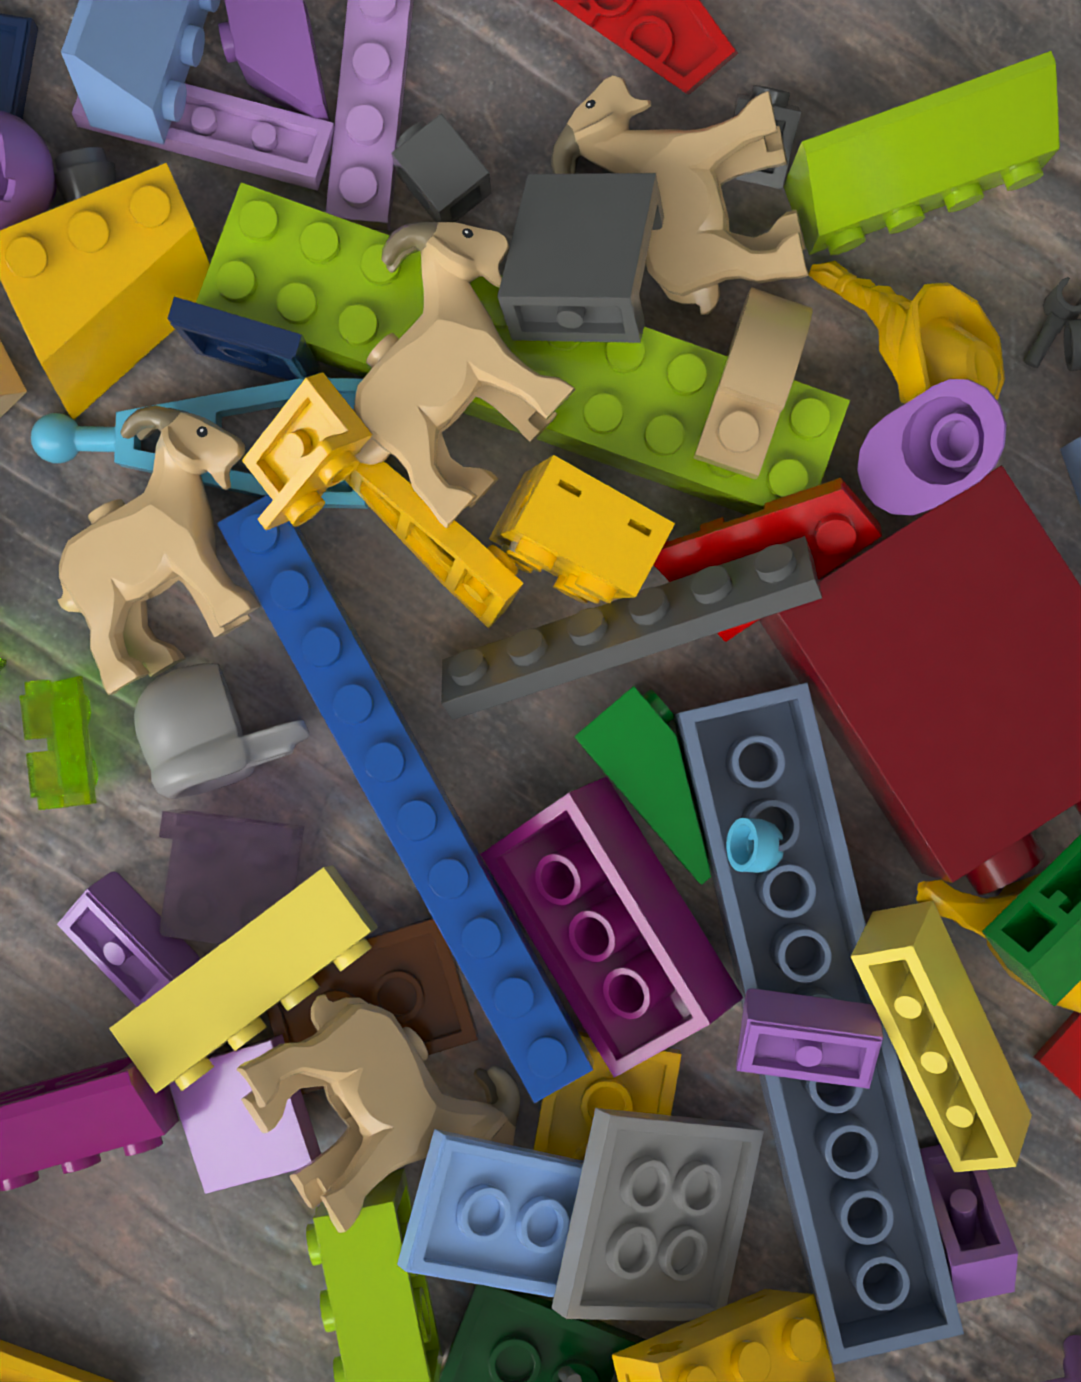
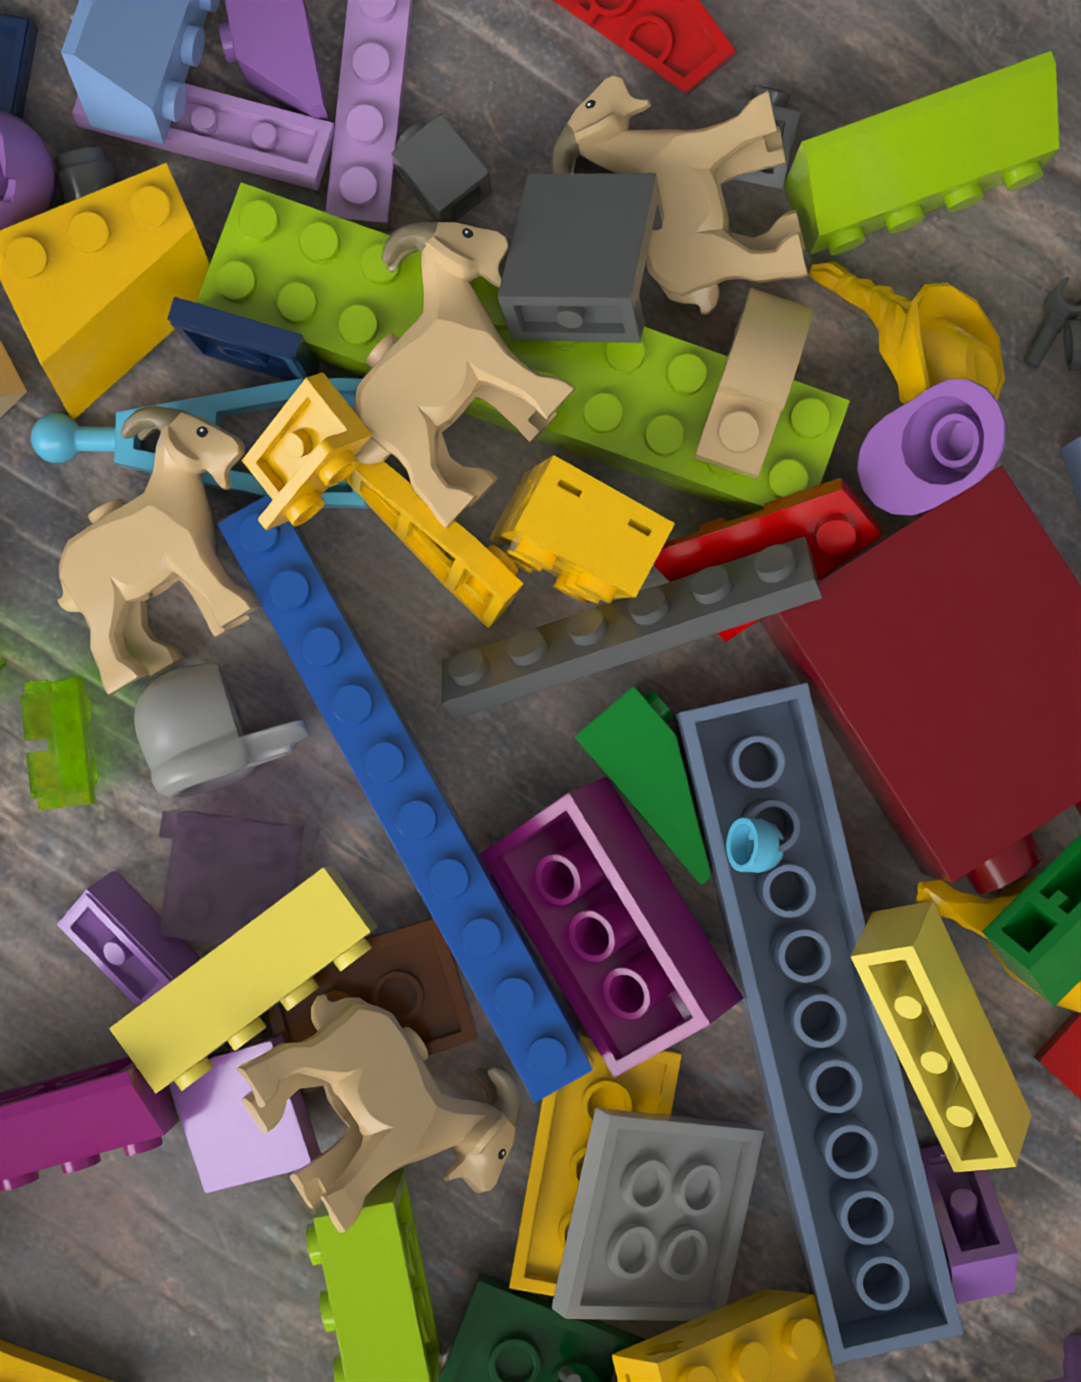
(491, 1214): light blue tile -> none
(809, 1038): medium lavender slope -> none

